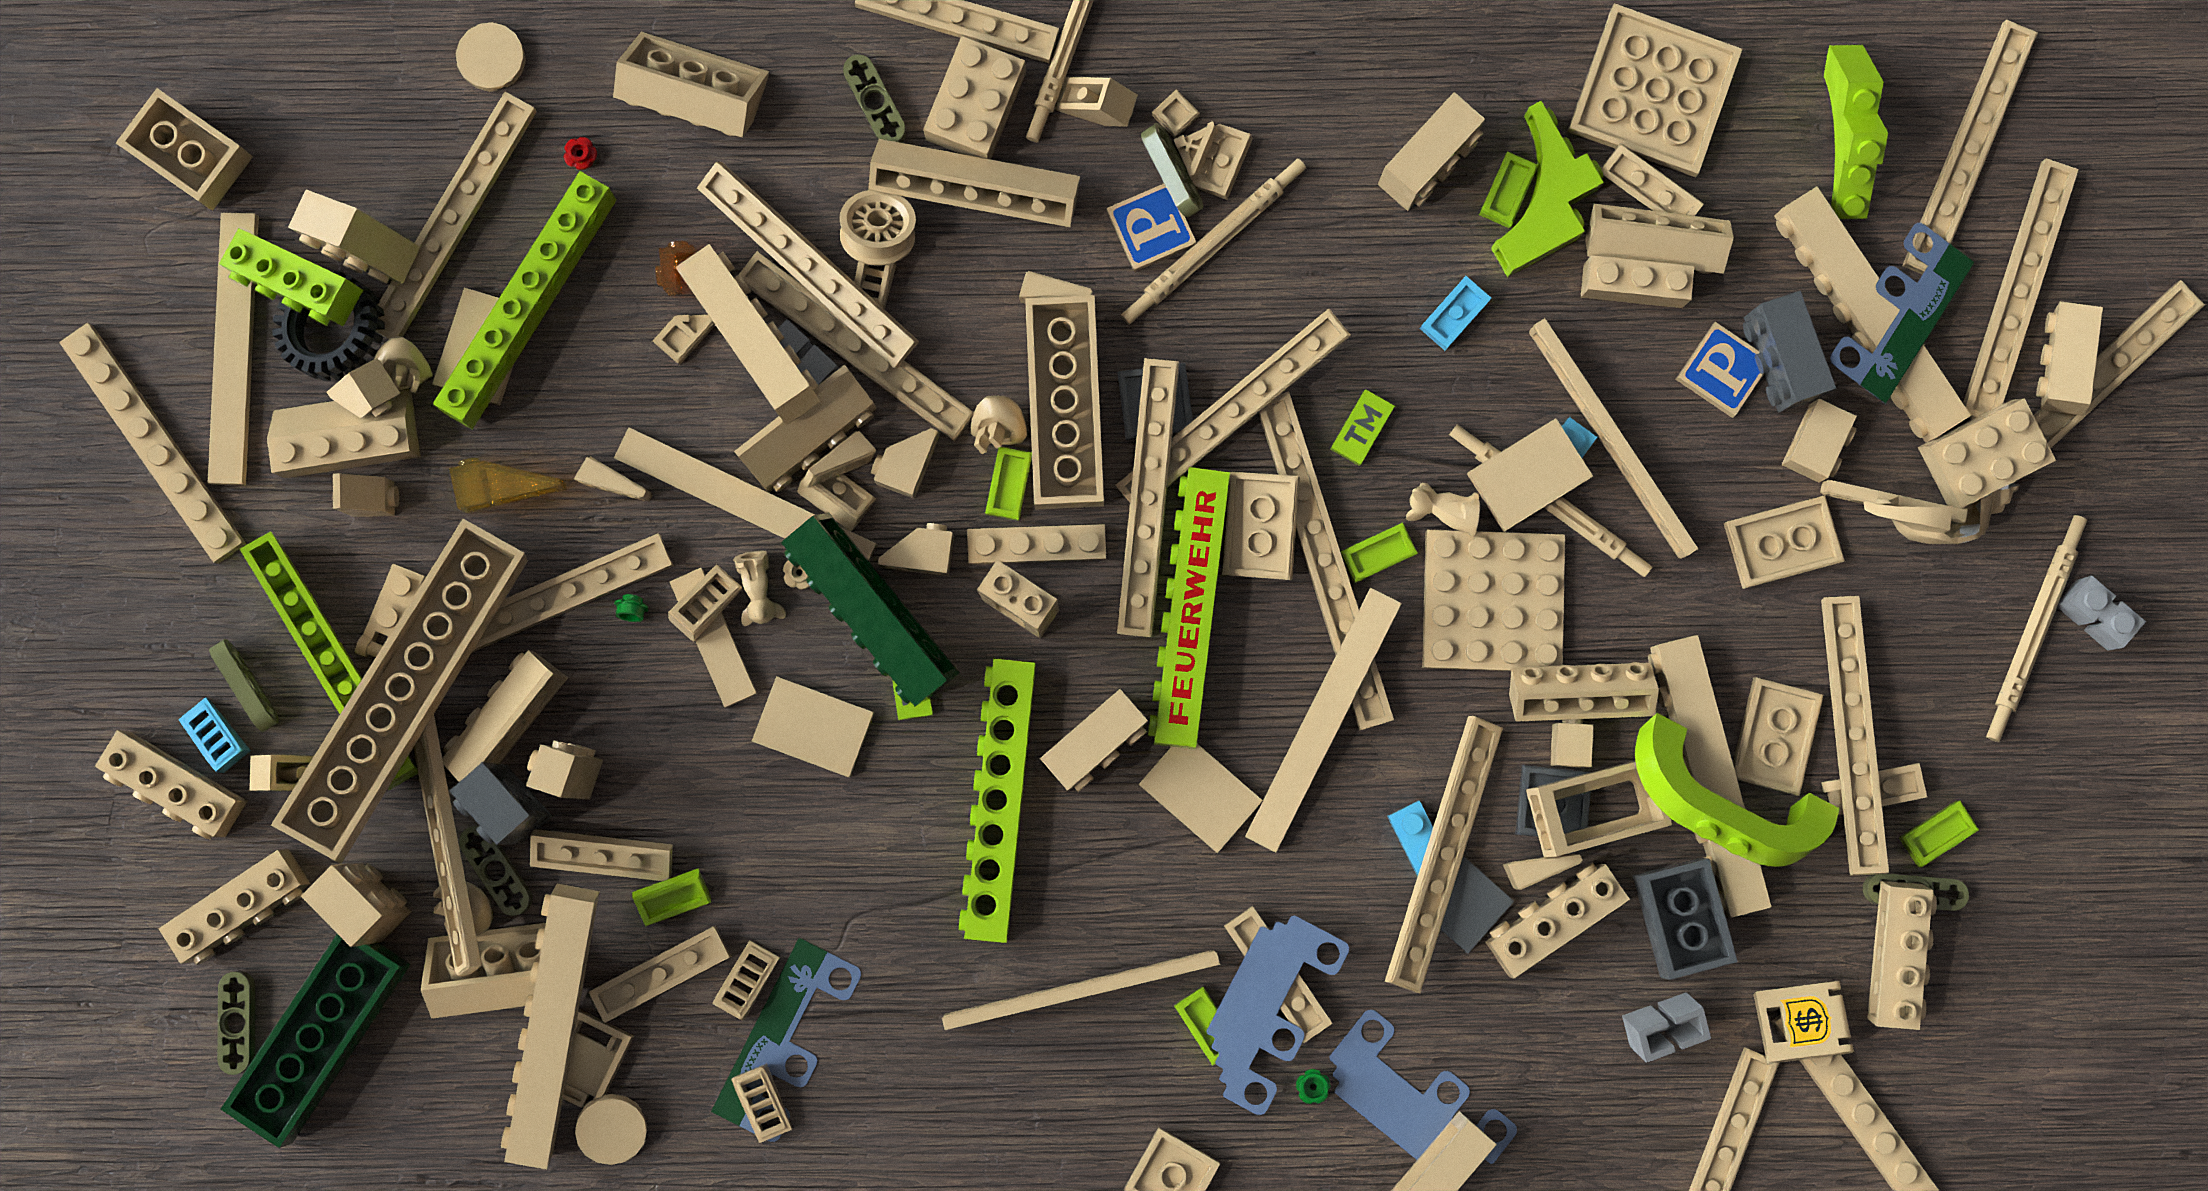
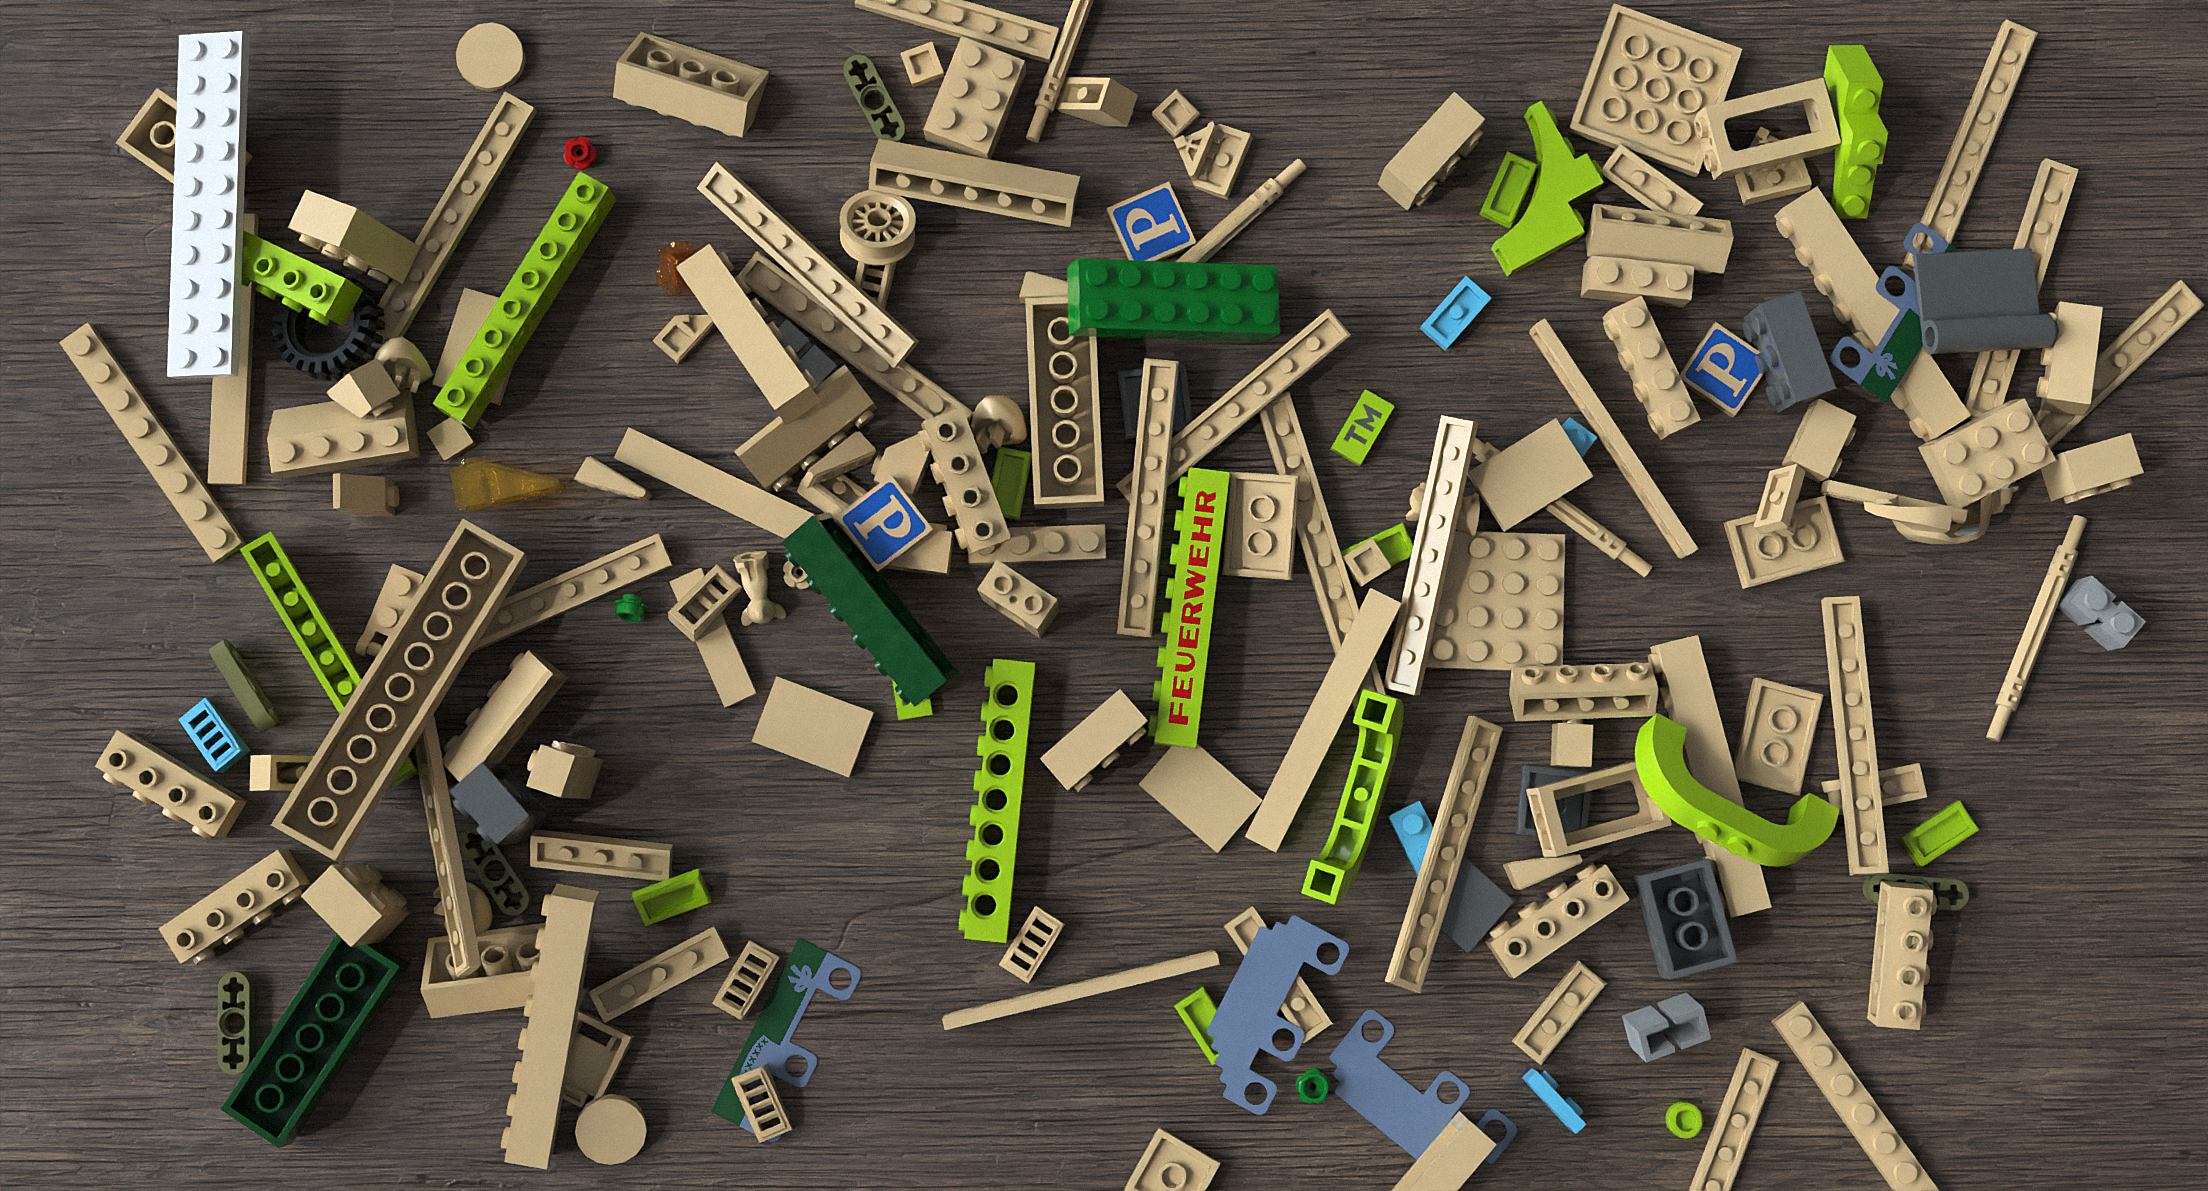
(208, 205): none -> white plate
(451, 439): none -> tan tile
(884, 523): none -> tile
(922, 64): none -> tan tile
(965, 481): none -> tan brick
(1049, 920): none -> tan slope
(1172, 170): beam -> none
(1173, 300): none -> green brick
(1366, 562): none -> tan tile
(1378, 742): none -> lime arch
(1430, 555): none -> plate
(1559, 1012): none -> tan tile
(1565, 1109): none -> medium azure plate
(1650, 368): none -> tan brick
(1684, 1120): none -> lime tile
(1727, 162): none -> tan piece
(1773, 180): none -> tan slope
(1779, 501): none -> tan hinge
(1809, 1019): tan container -> none
(1980, 302): none -> dark grey door
(2092, 469): none -> tan brick

